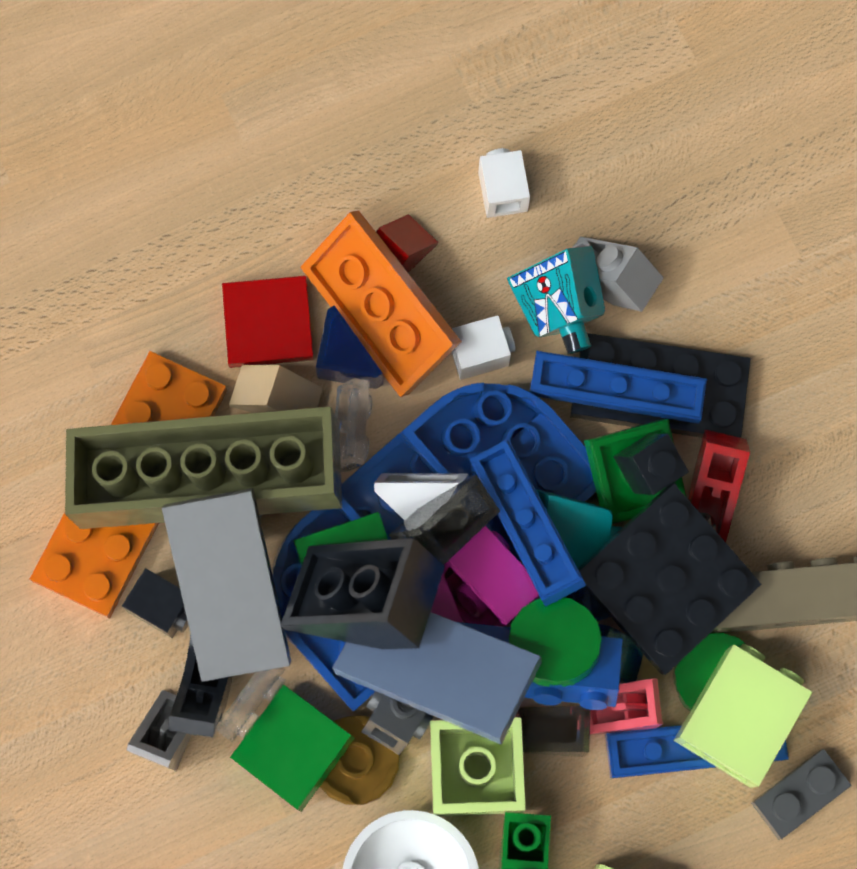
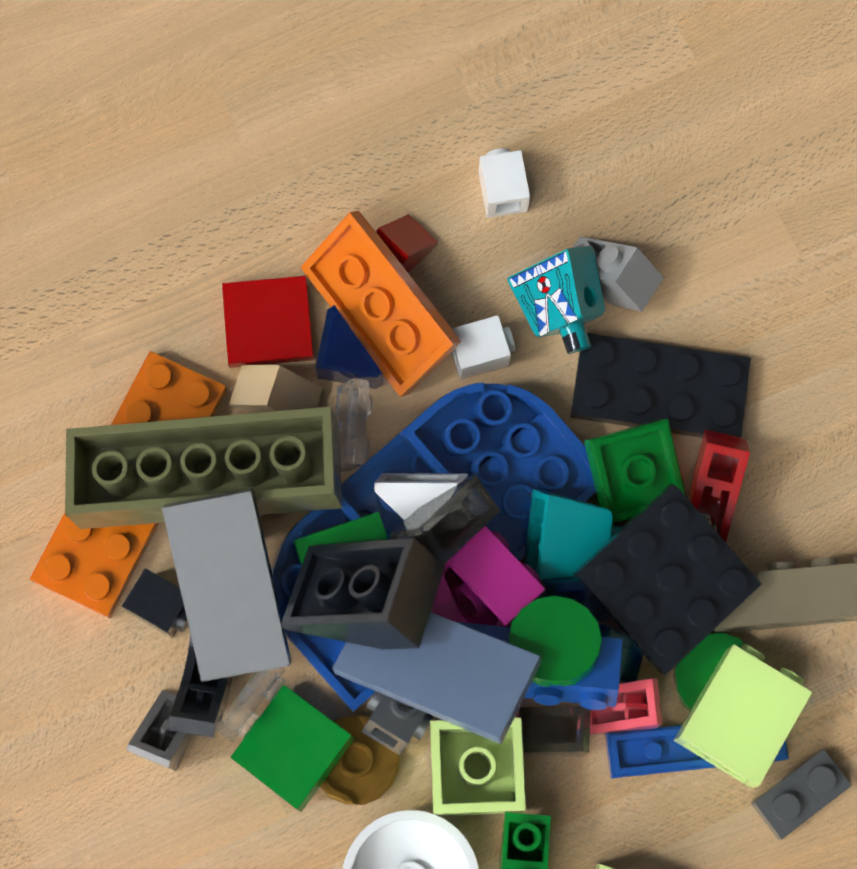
(527, 523): blue tile -> none
(618, 387): blue tile -> none
(651, 464): black brick -> none

